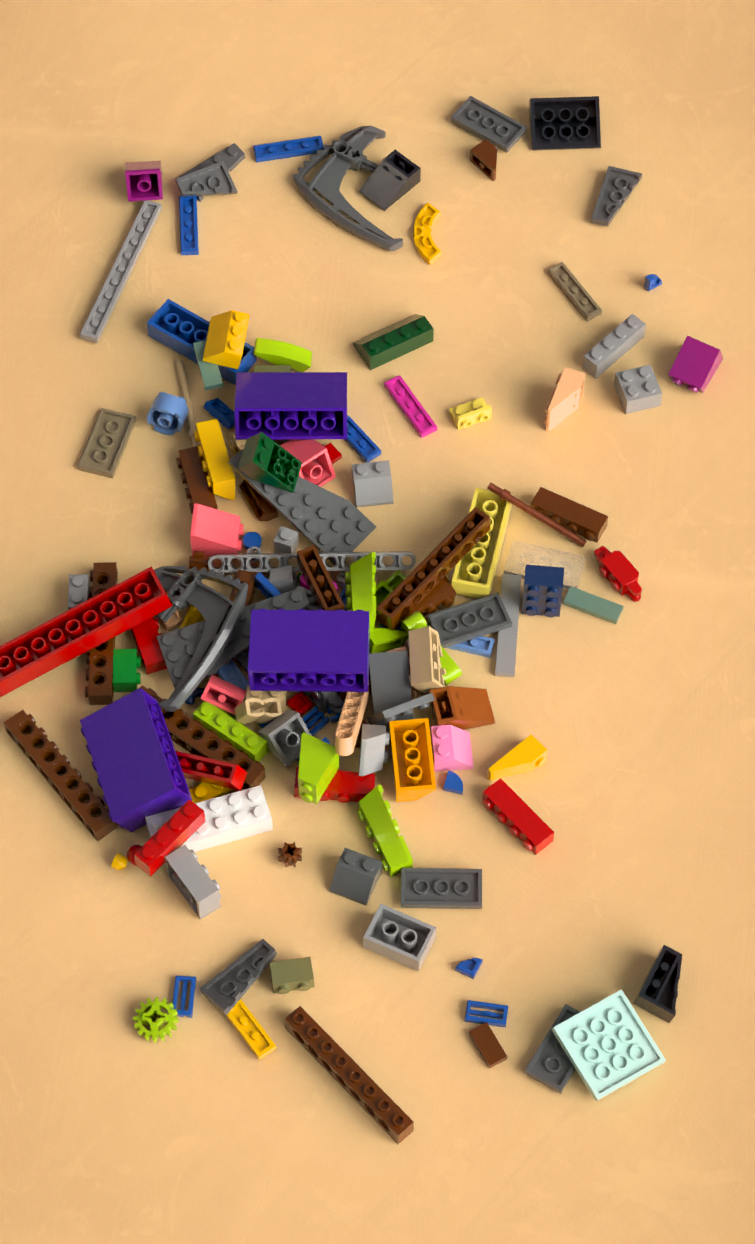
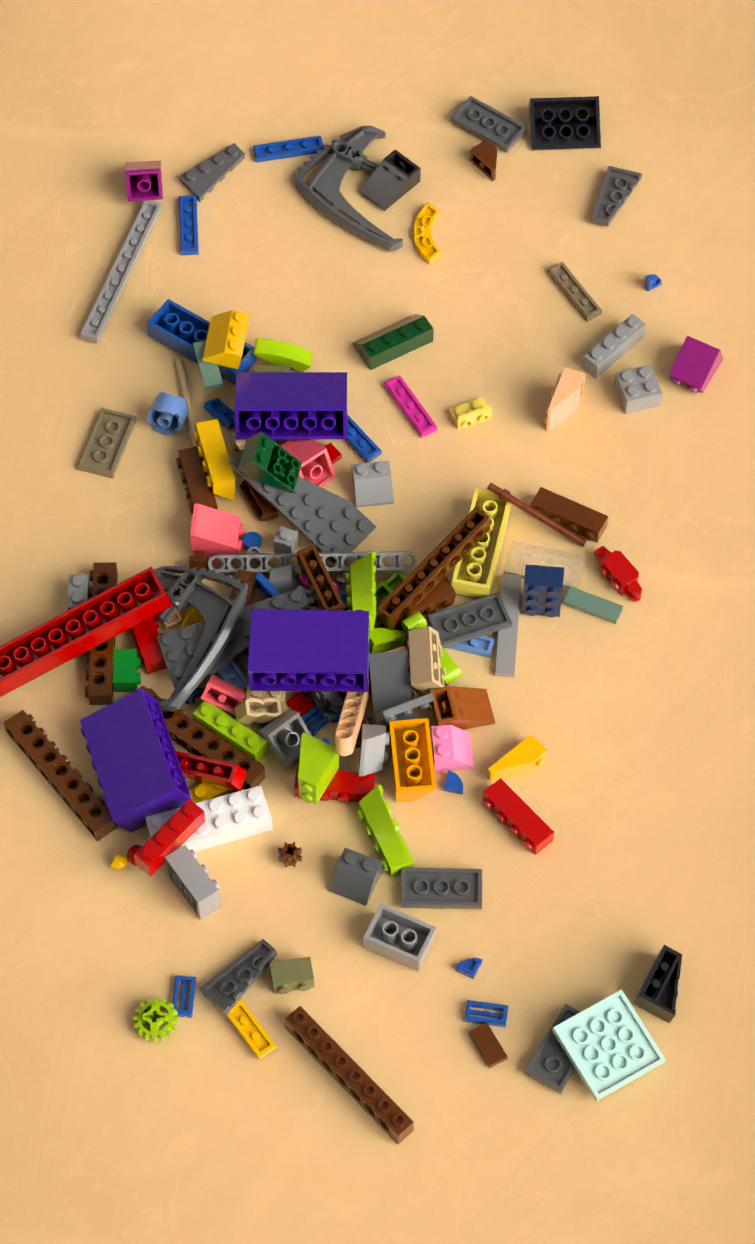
(207, 181): dark grey wing -> none

